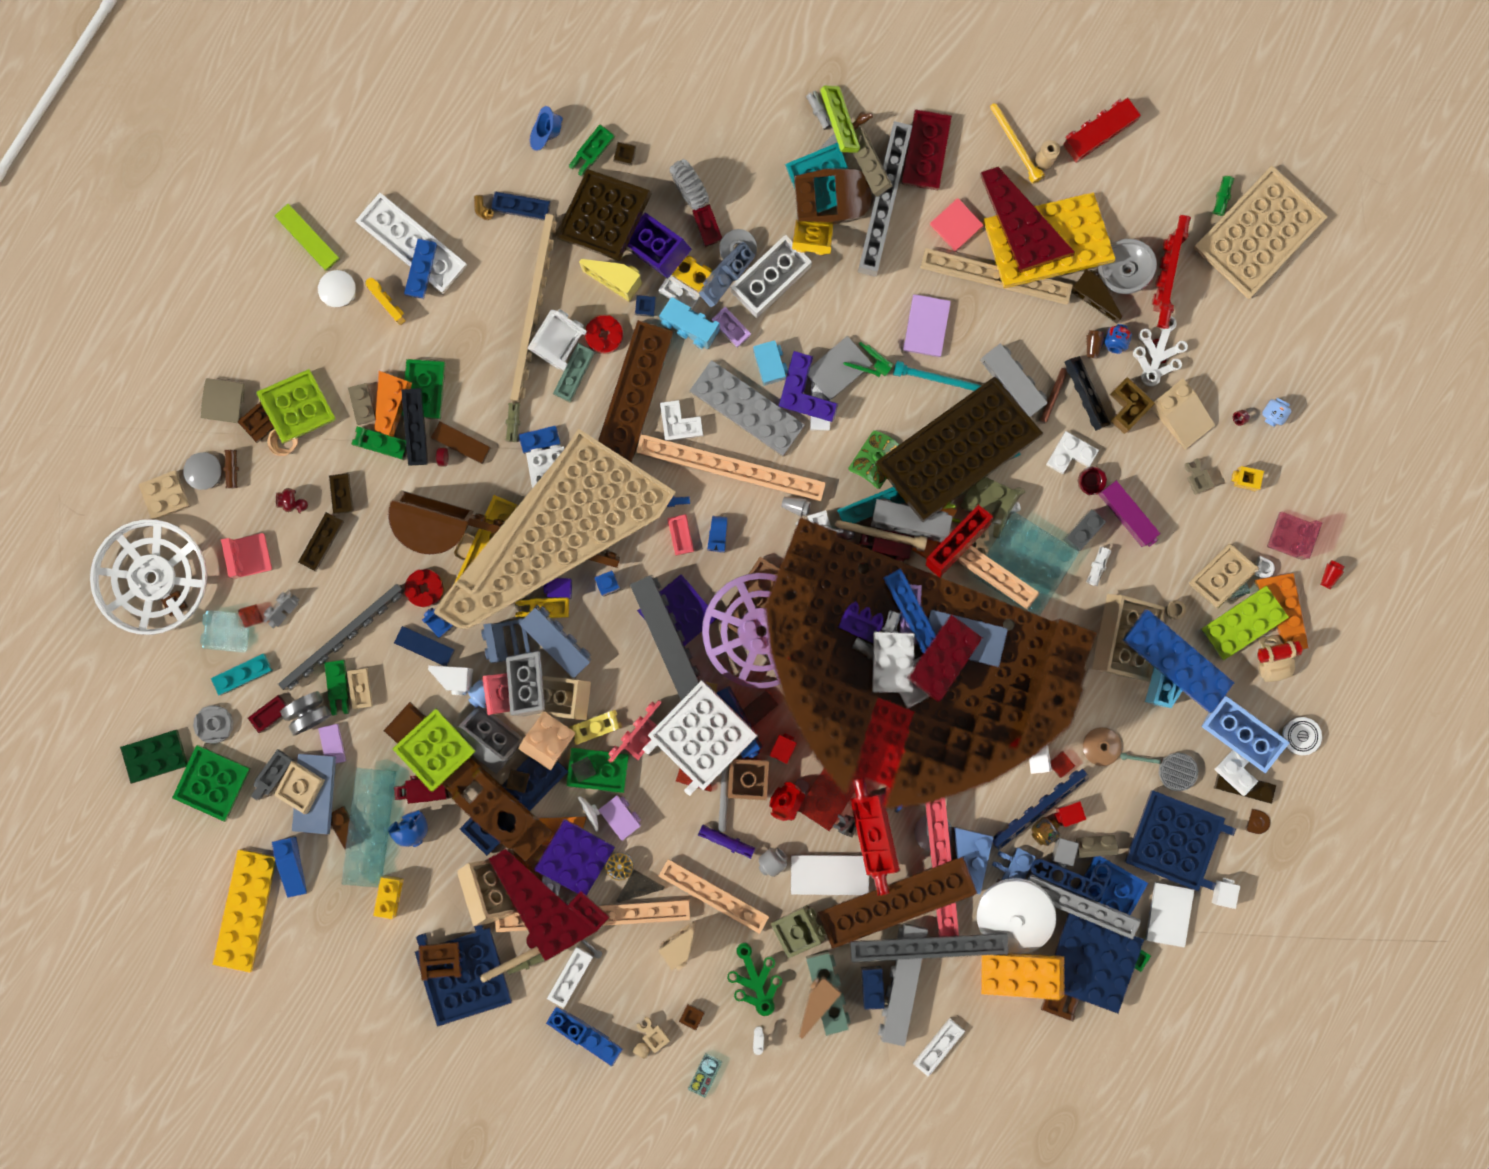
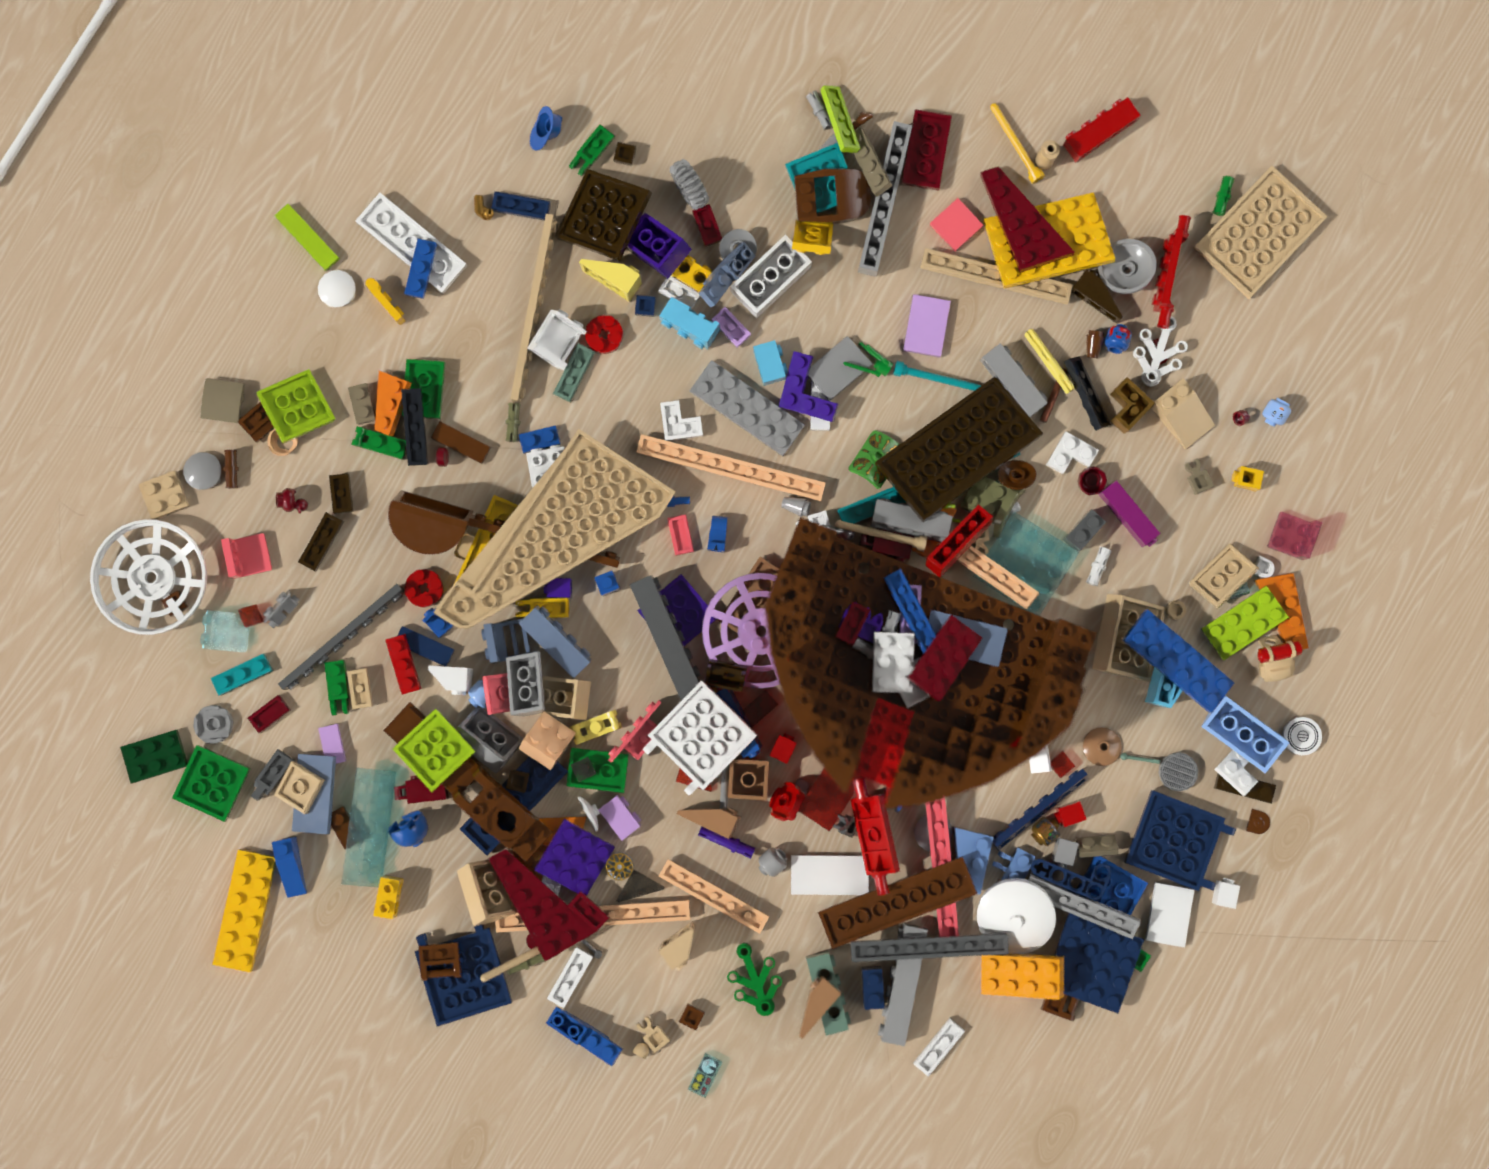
(305, 712): flat silver wheel -> none
(403, 664): none -> red plate
(635, 389): reddish brown plate -> none
(719, 820): none -> medium nougat slope
(725, 675): none -> dark brown hinge
(758, 1040): white piece -> none
(799, 931): olive plate -> none
(852, 623): none -> dark red plate
(1017, 474): none -> reddish brown dish
(1049, 361): none -> light yellow axle
(1332, 574): red cone -> none

